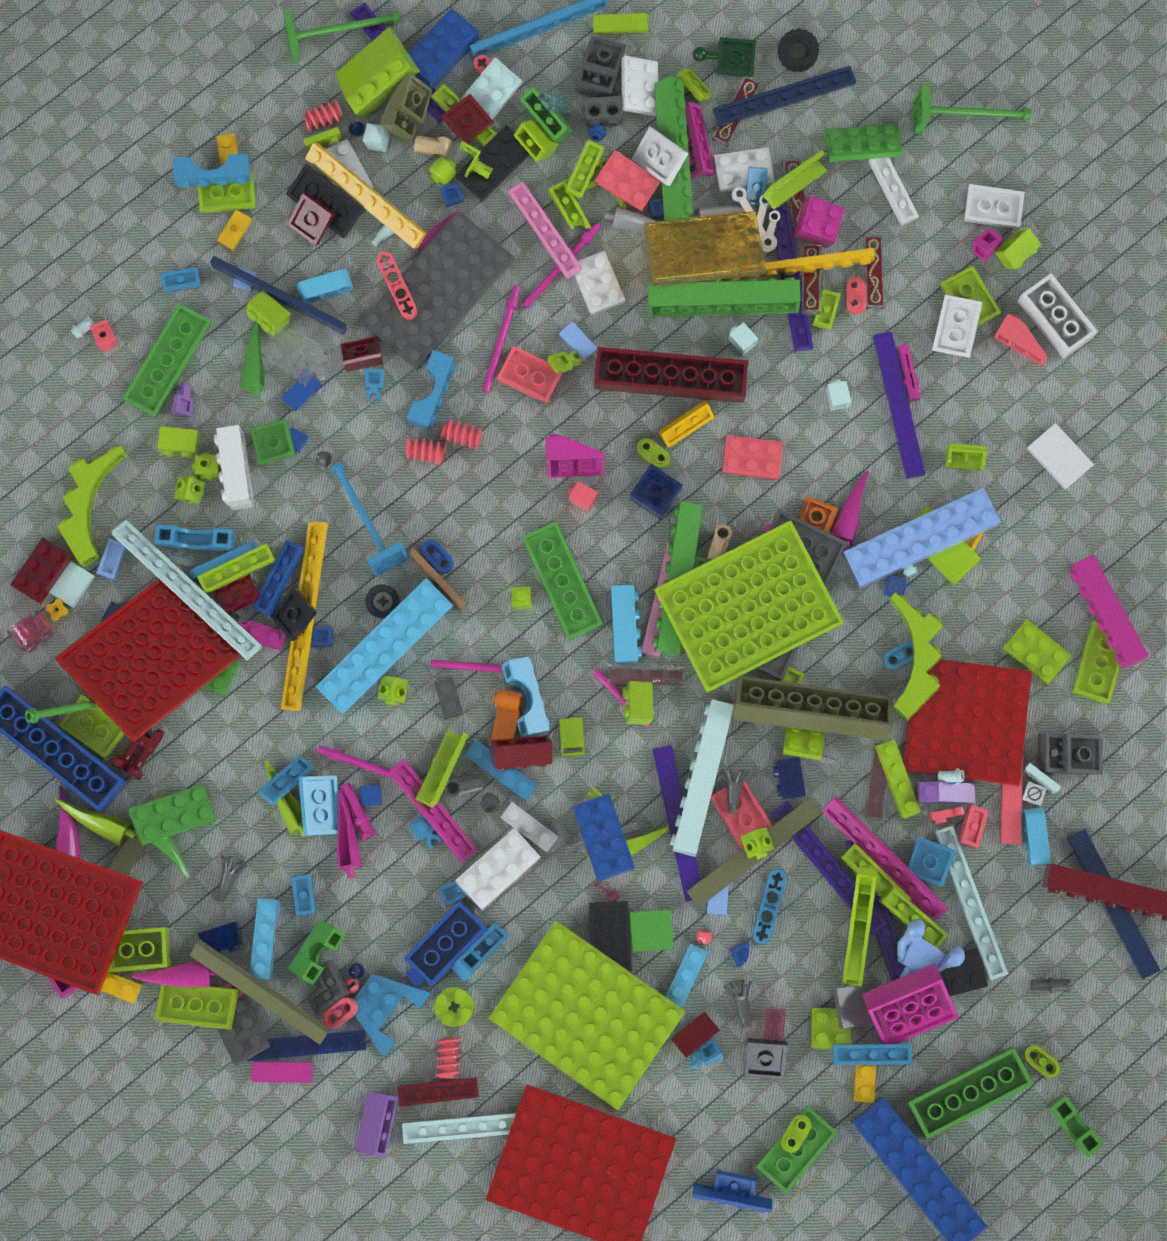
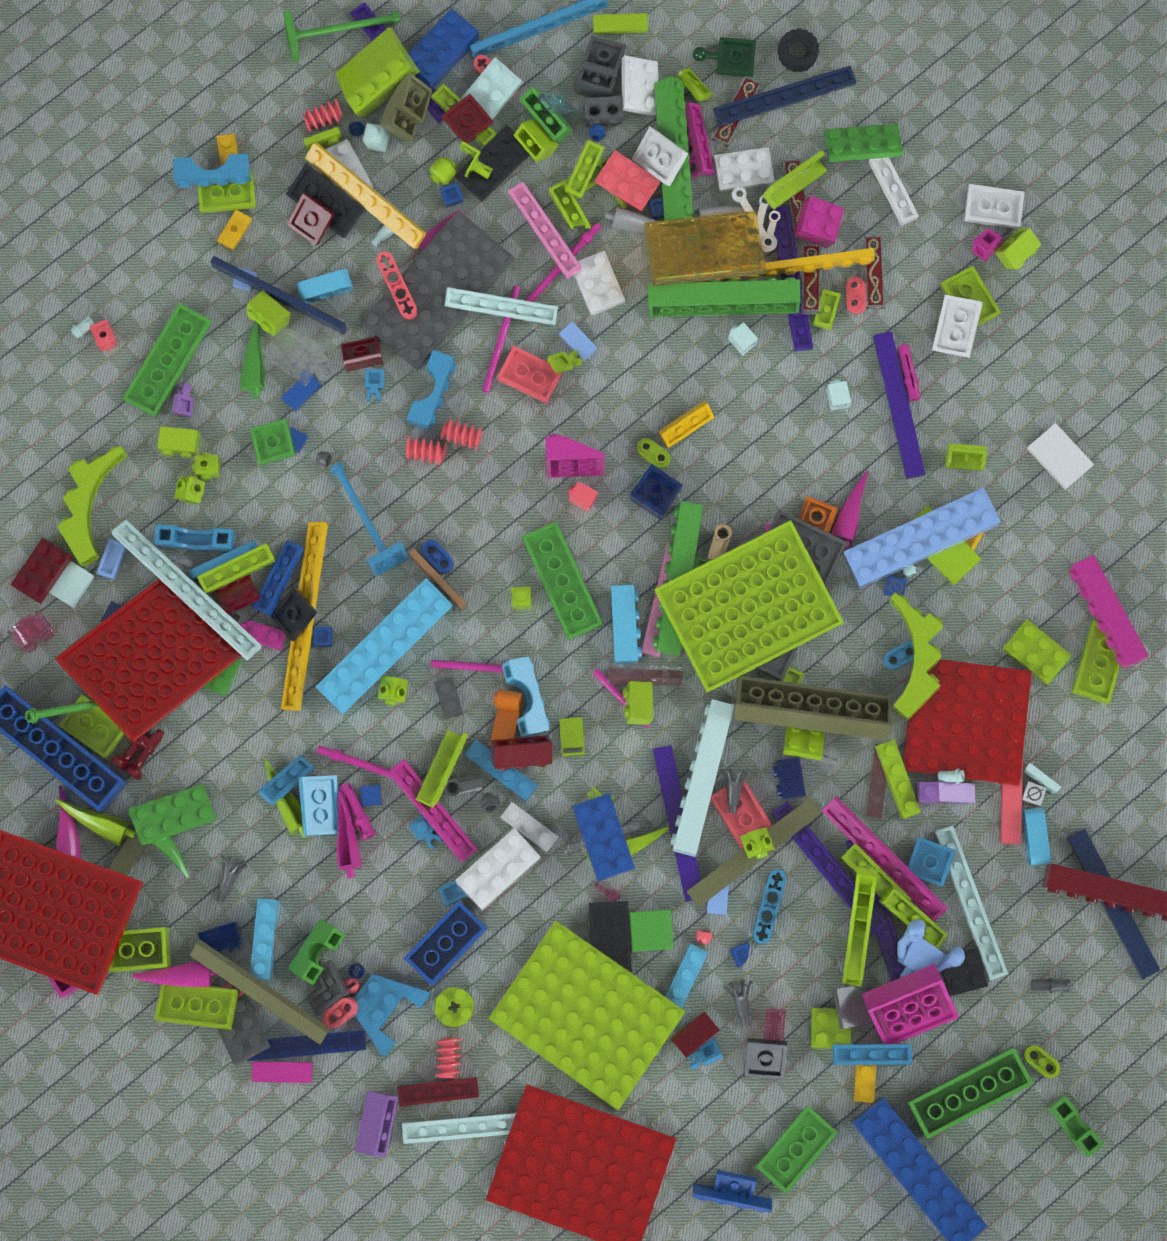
(60, 613): yellow plate -> none
(121, 987): yellow plate -> none
(180, 280): dark azure plate -> none
(235, 467): white brick -> none
(303, 895): dark azure plate -> none
(376, 599): black wheel -> none
(415, 978): blue tile -> none
(436, 147): tan piece -> none
(479, 952): dark azure slope -> none
(500, 306): none -> light aqua tile
(670, 374): dark red brick -> none
(752, 457): coral plate -> none
(756, 184): dark azure plate -> none
(795, 1133): lime plate -> none
(922, 110): bright green tile -> none
(941, 816): coral plate -> none
(973, 826): coral plate -> none
(1018, 337): coral slope -> none
(1057, 316): white brick -> none
(1071, 754): dark grey slope -> none

